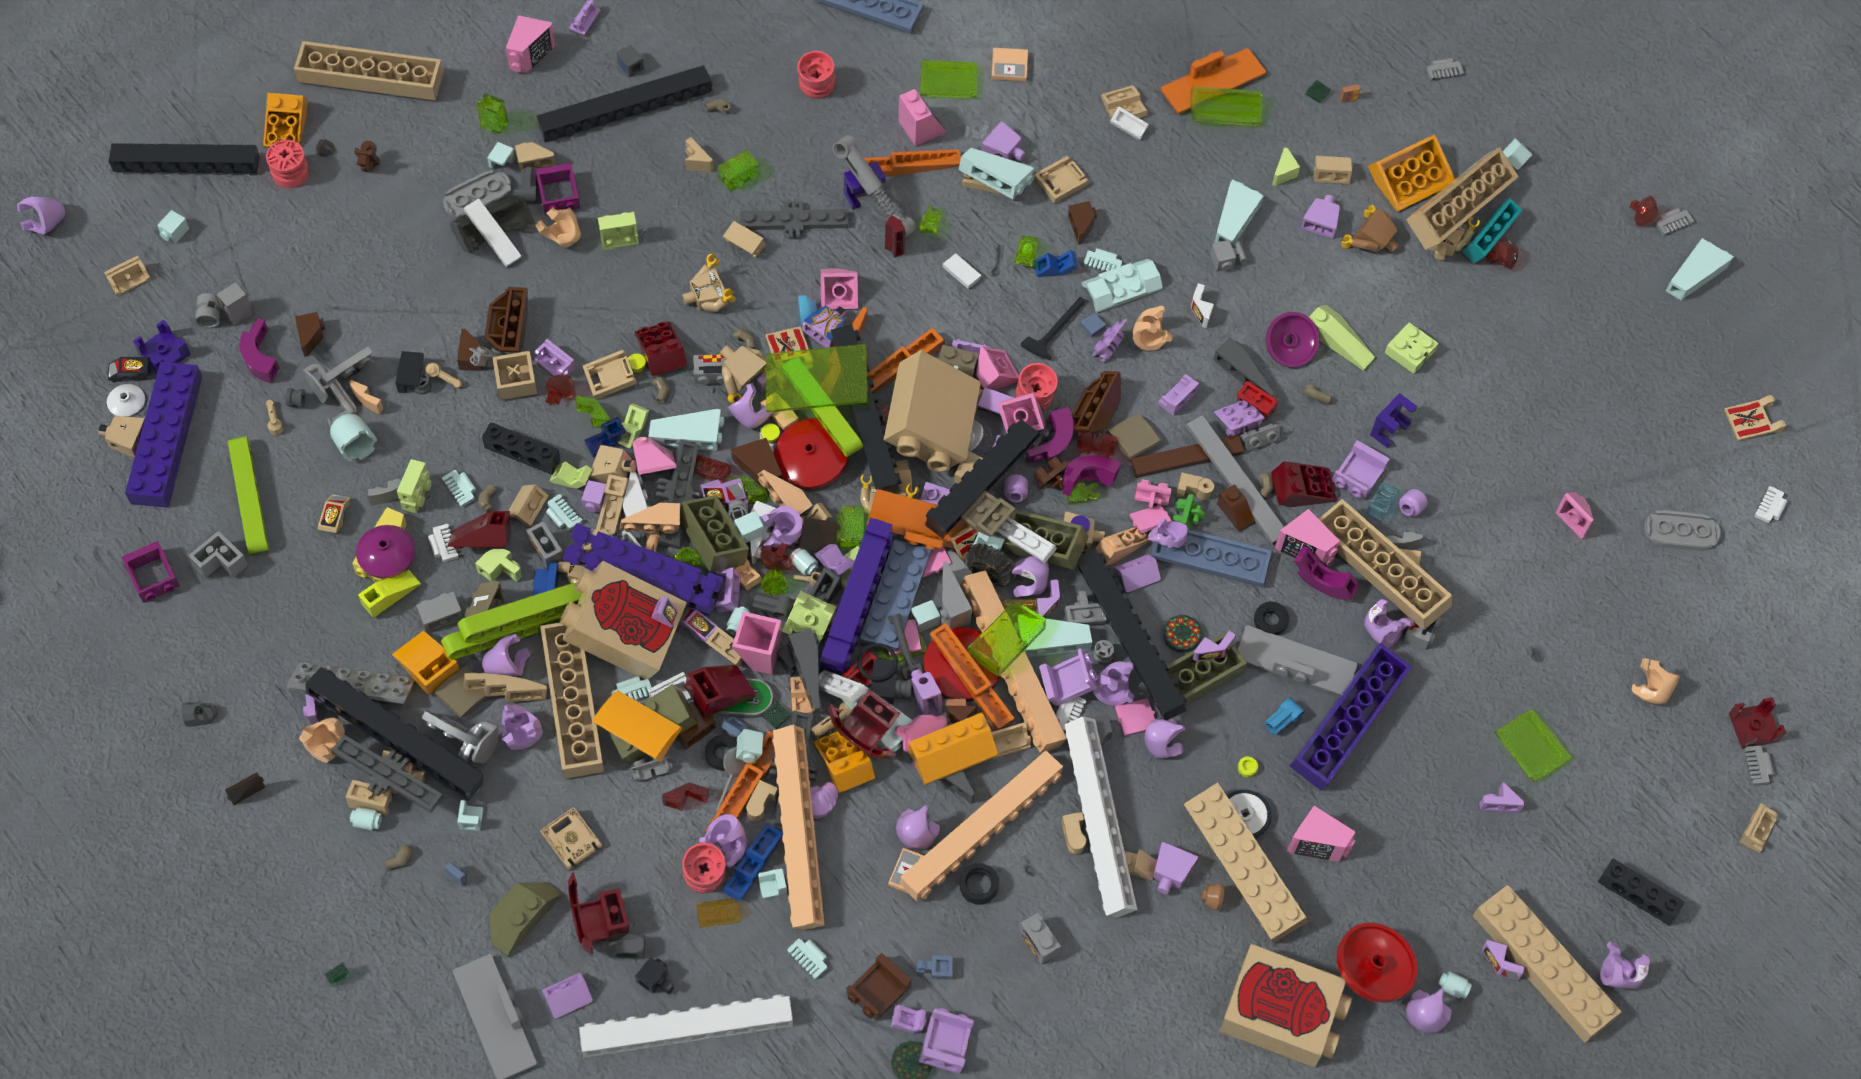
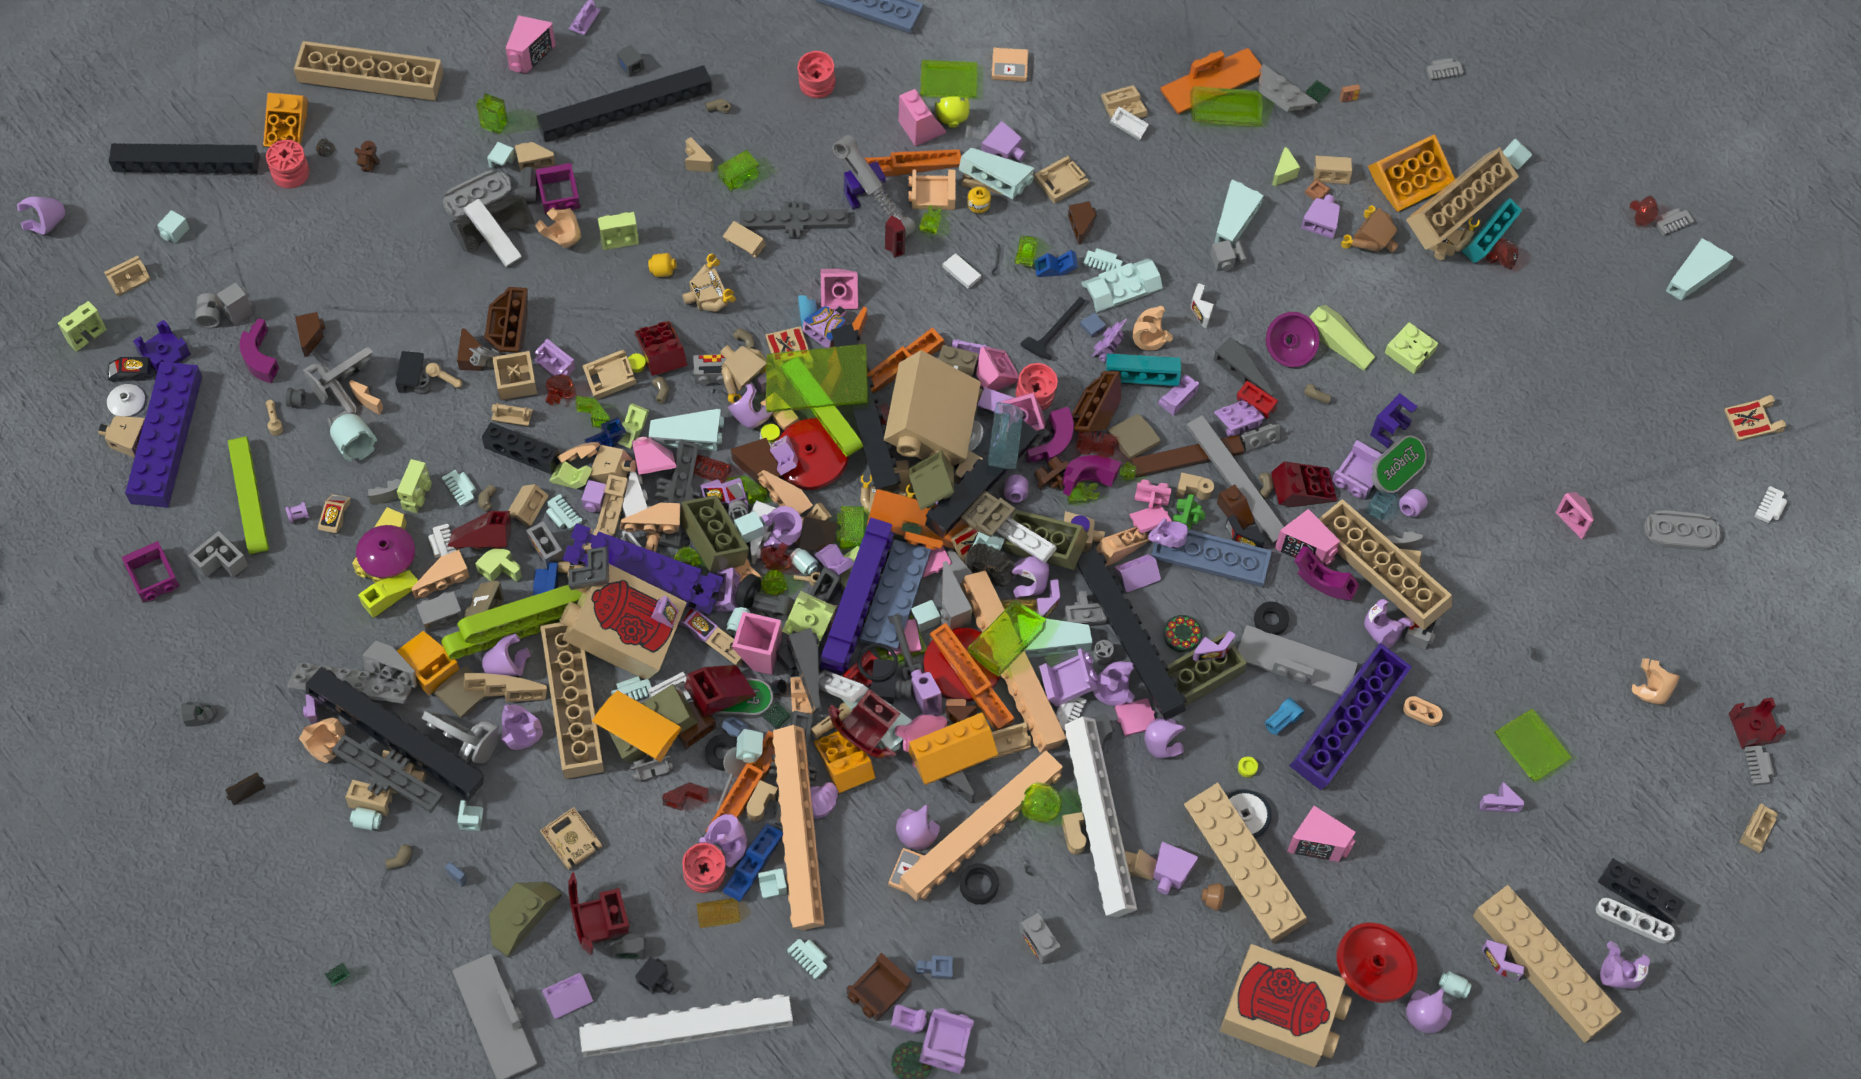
(83, 318): none -> yellowish green piece
(290, 511): none -> lavender bush
(387, 662): none -> light grey slope
(445, 572): none -> light nougat slope
(511, 414): none -> tan hinge
(582, 450): none -> light nougat slope
(595, 573): none -> dark grey tile
(662, 265): none -> yellow head
(747, 590): none -> black tyre
(779, 684): none -> black hinge
(784, 454): none -> lavender slope
(911, 527): none -> clear green tile
(932, 480): none -> olive slope
(933, 191): none -> light nougat panel
(952, 111): none -> neon yellow cylinder
(979, 199): none -> yellow head
(1005, 436): none -> clear light blue piece
(1041, 803): none -> clear neon green cylinder
(1128, 471): none -> clear neon green plate
(1145, 369): none -> teal brick
(1248, 536): none -> black slope
(1283, 92): none -> light grey wing
(1317, 190): none -> nougat tile
(1399, 464): none -> green tile
(1422, 711): none -> light nougat plate
(1634, 923): none -> white beam

